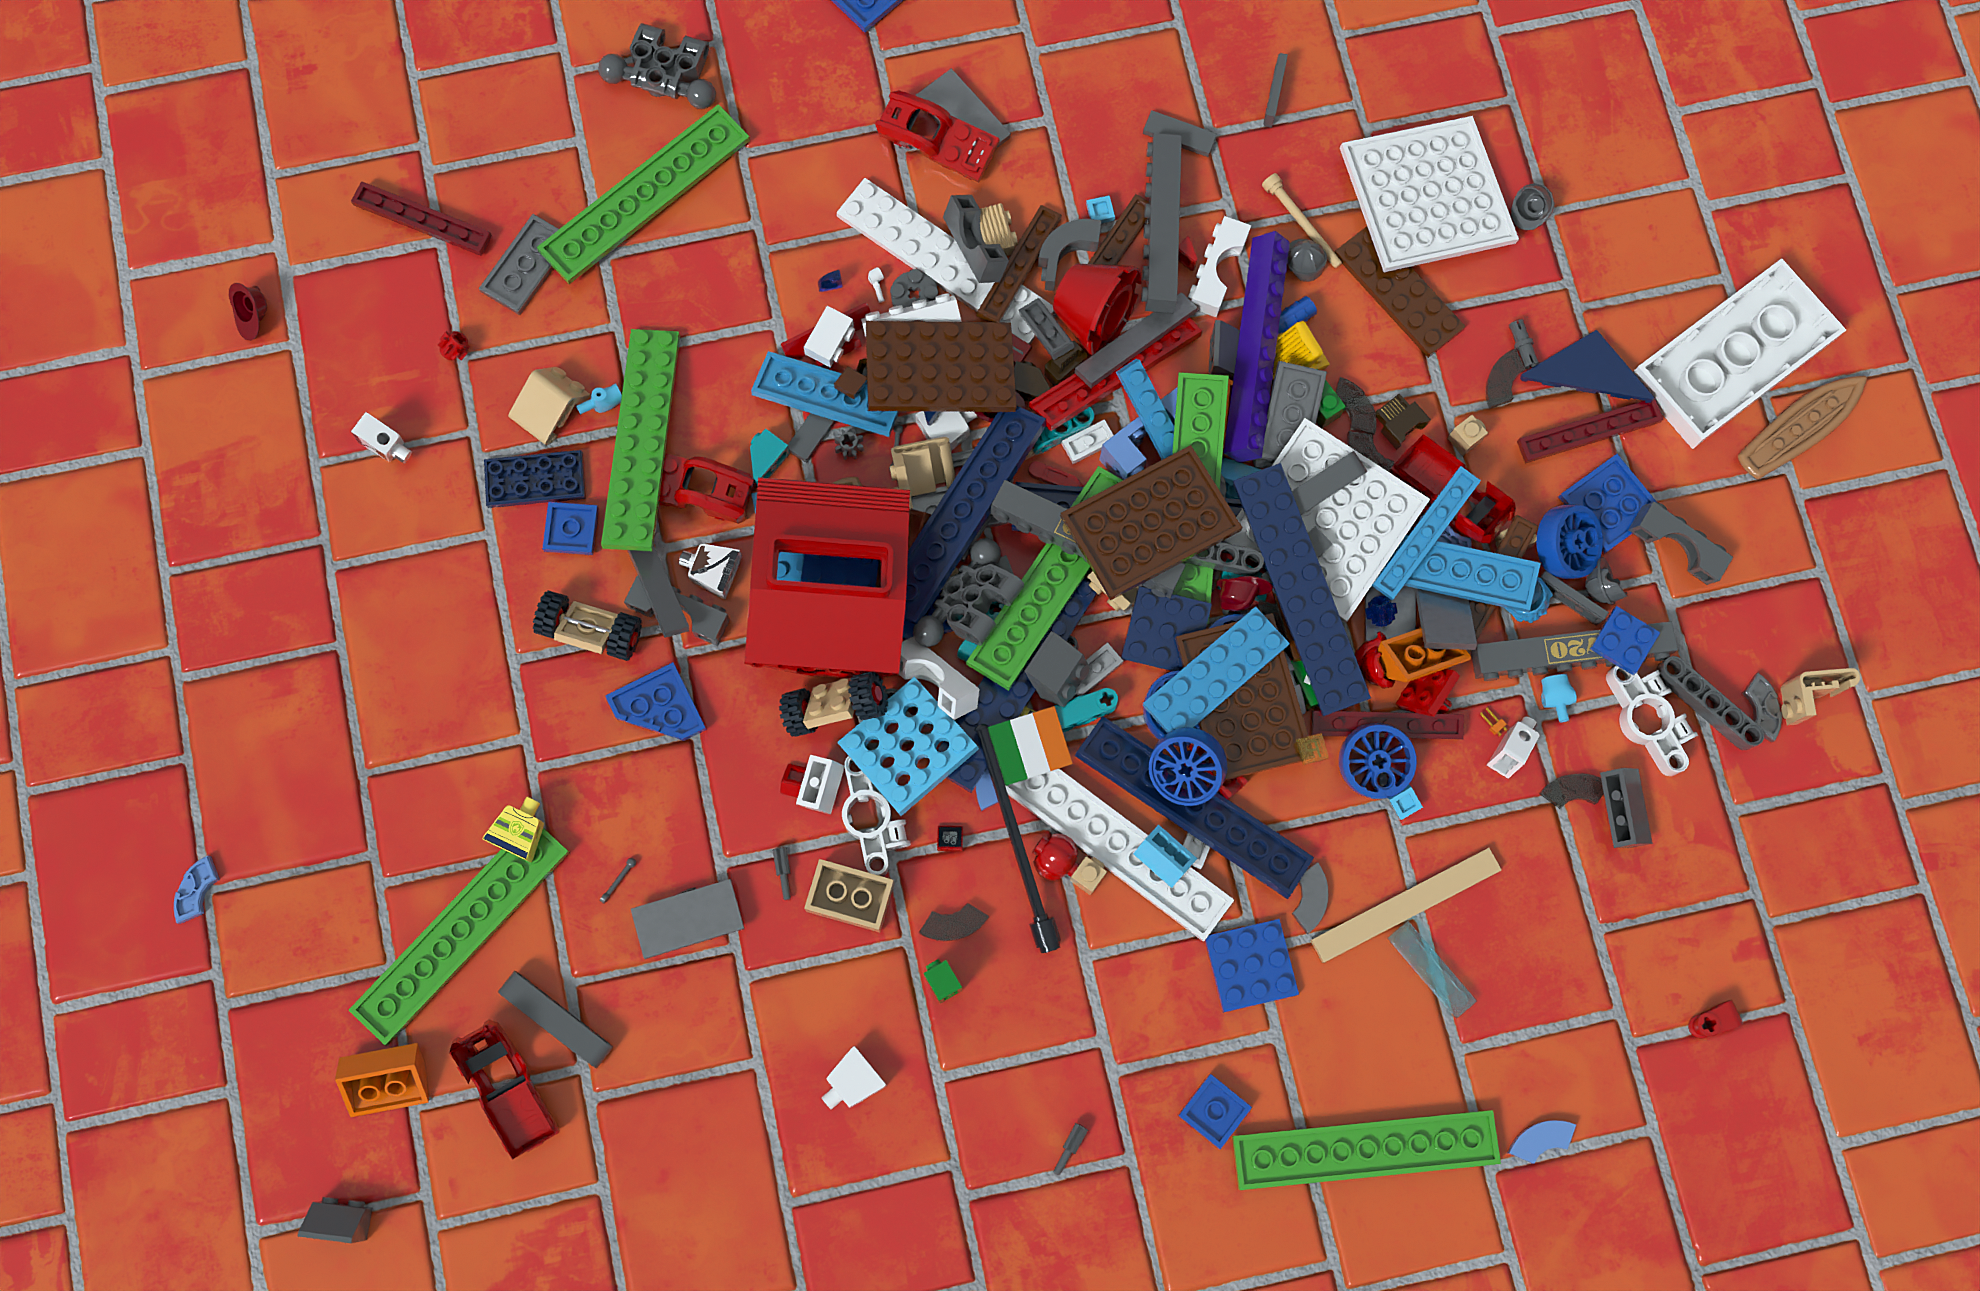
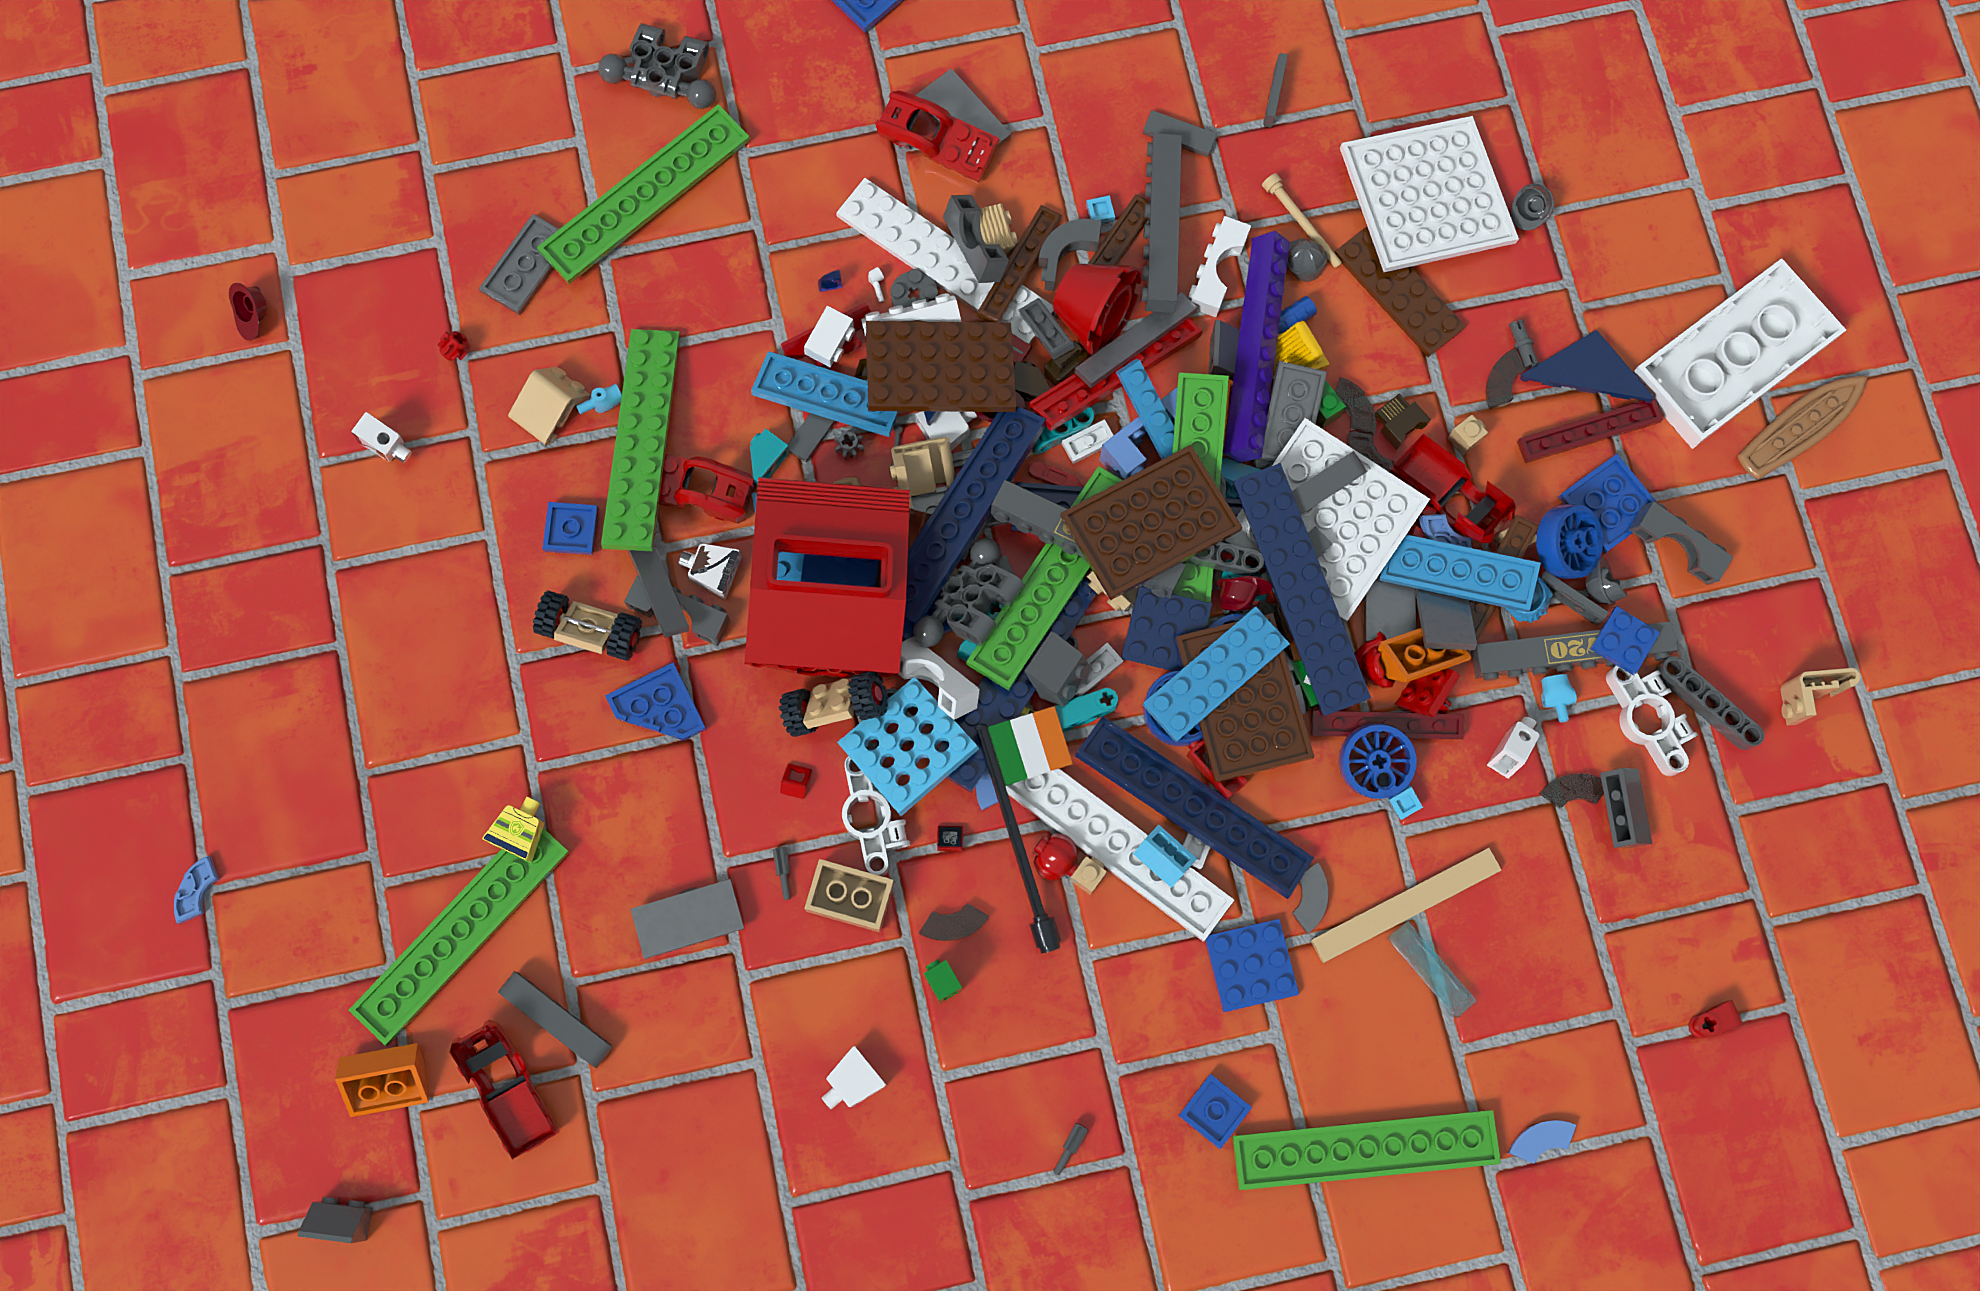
(421, 218): dark red plate -> none
(534, 479): dark blue tile -> none
(631, 862): dark grey hinge -> none
(820, 784): white brick -> none
(850, 383): reddish brown tile -> none
(1166, 783): blue piece -> none
(1186, 254): red slope -> none
(1312, 749): clear yellow tile -> none
(1381, 611): clear blue gear -> none
(1426, 533): dark azure plate -> none
(1497, 726): piece -> none
(1765, 706): flat silver tile -> none

